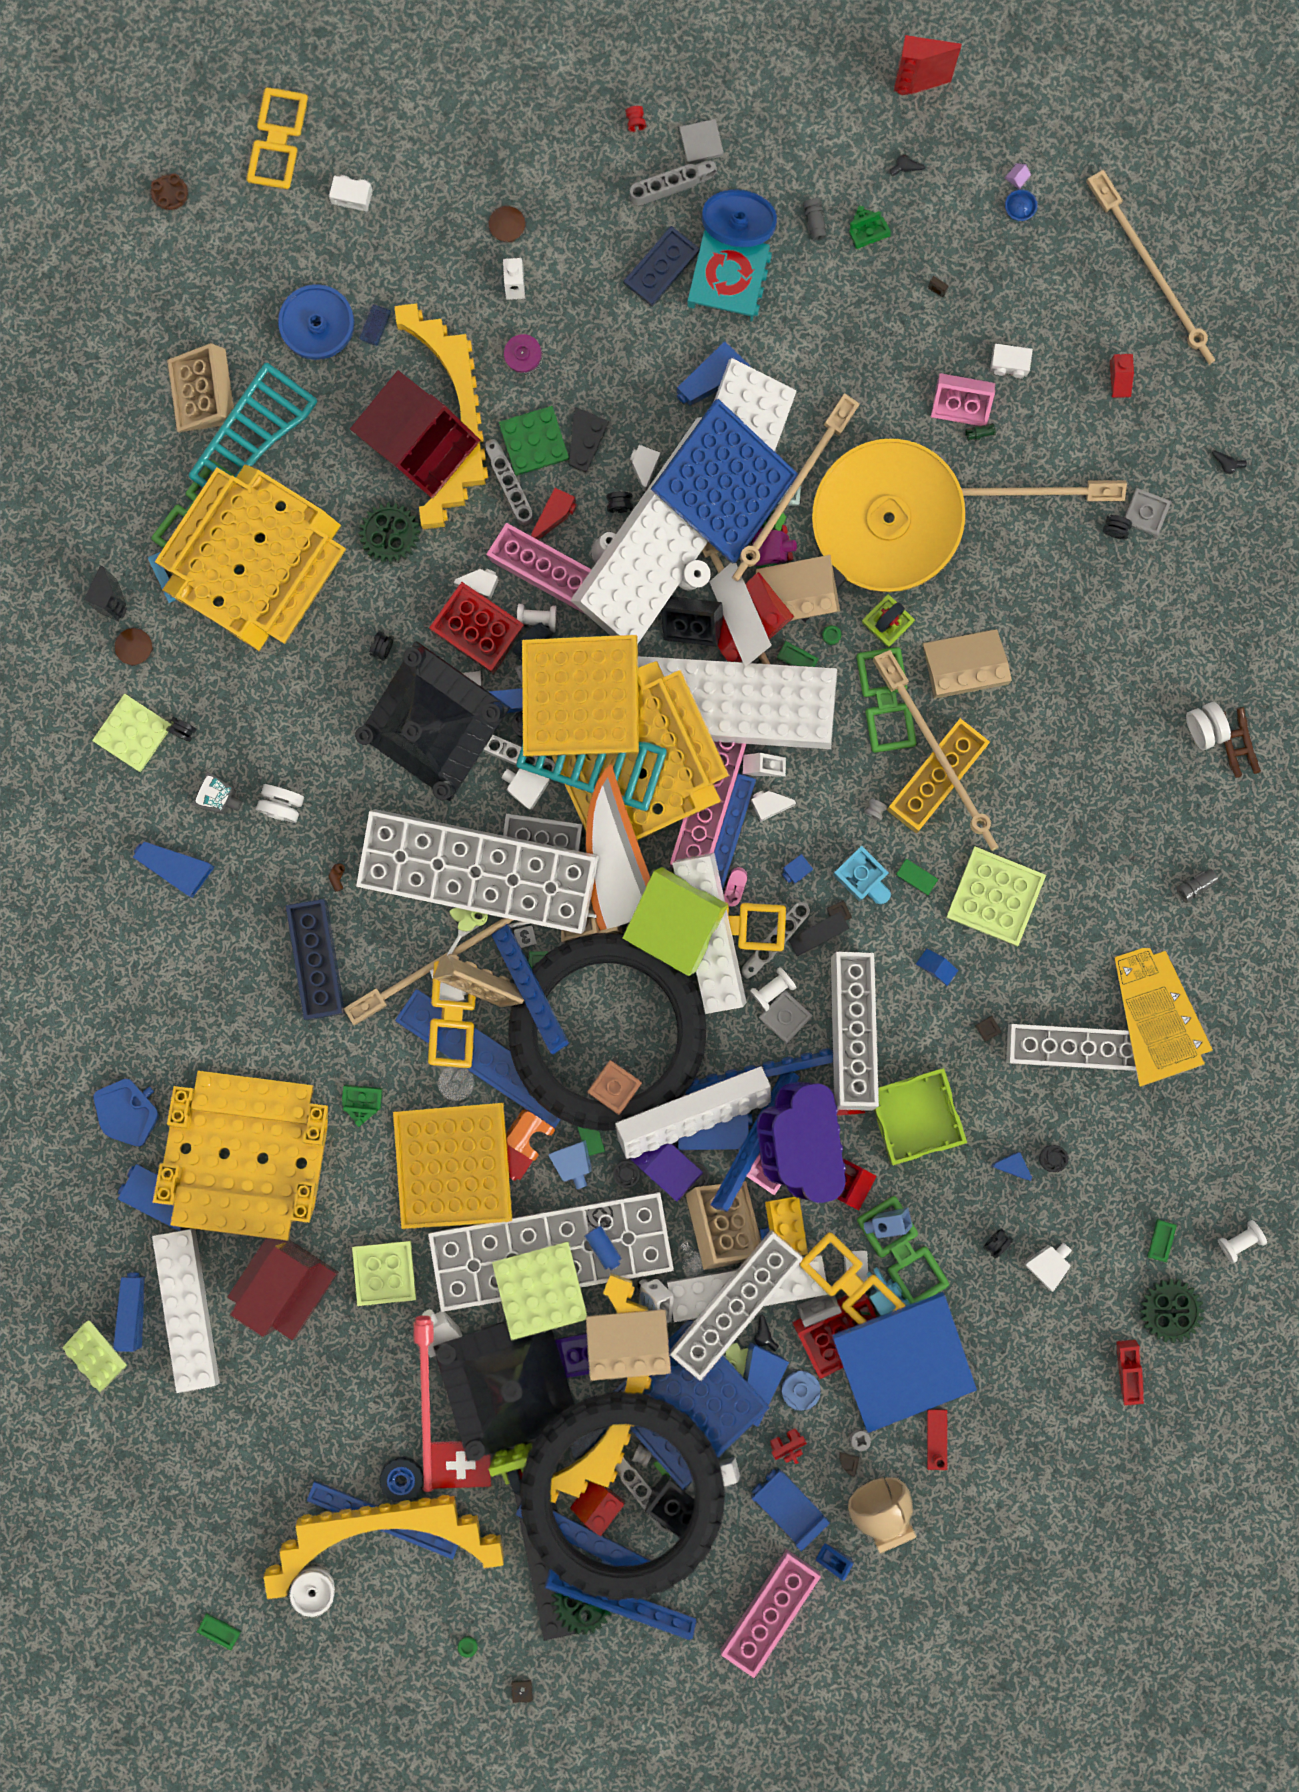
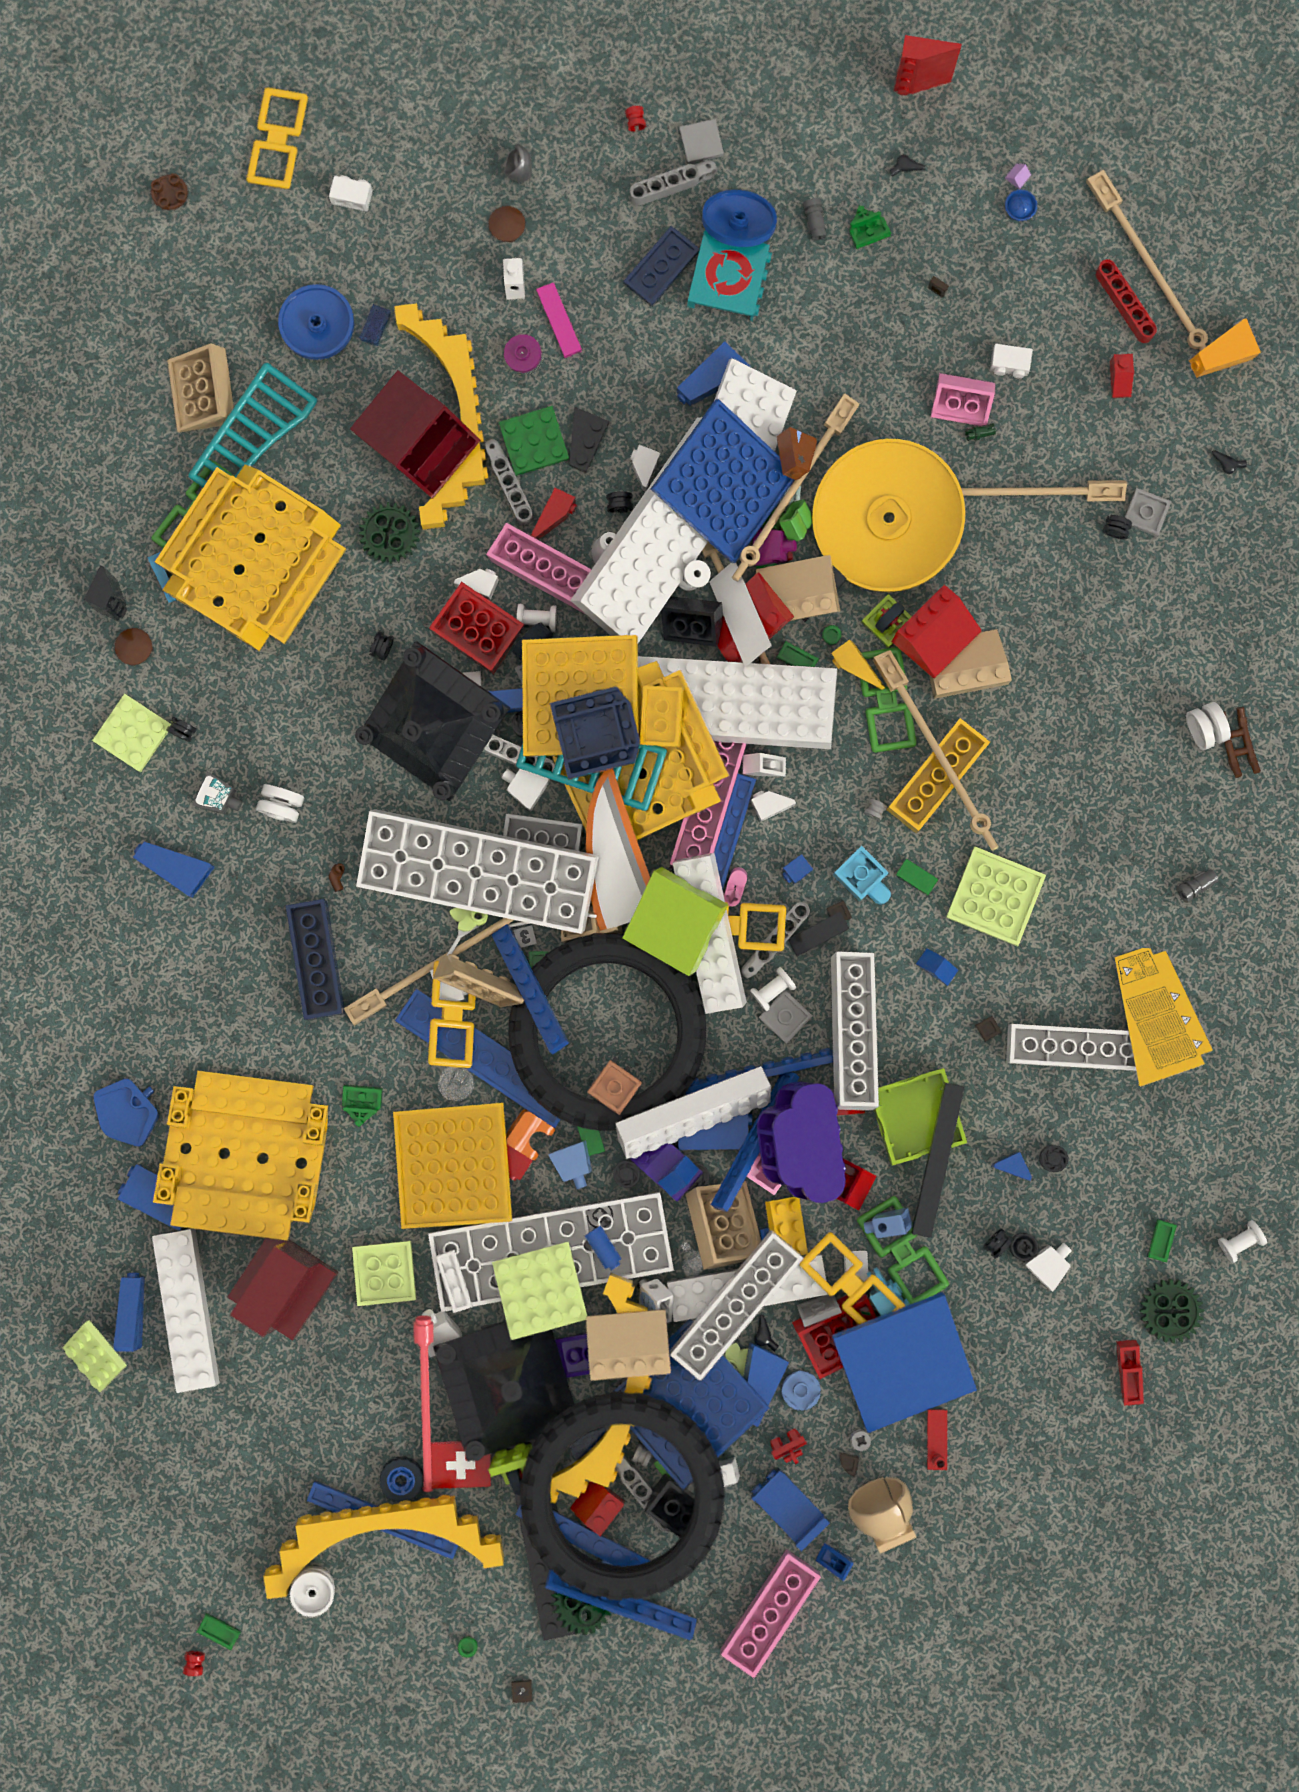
(193, 1663): none -> red wheel
(454, 1281): none -> white tile
(518, 164): none -> flat silver hair
(559, 320): none -> dark pink tile
(596, 732): none -> dark blue wedge
(661, 716): none -> yellow plate
(678, 1176): none -> blue slope
(796, 452): none -> dark orange slope
(796, 520): none -> bright green brick
(851, 660): none -> yellow slope
(937, 632): none -> red slope
(937, 1159): none -> black tile
(1024, 1246): none -> black wheel
(1125, 292): none -> red beam
(1230, 349): none -> light orange slope

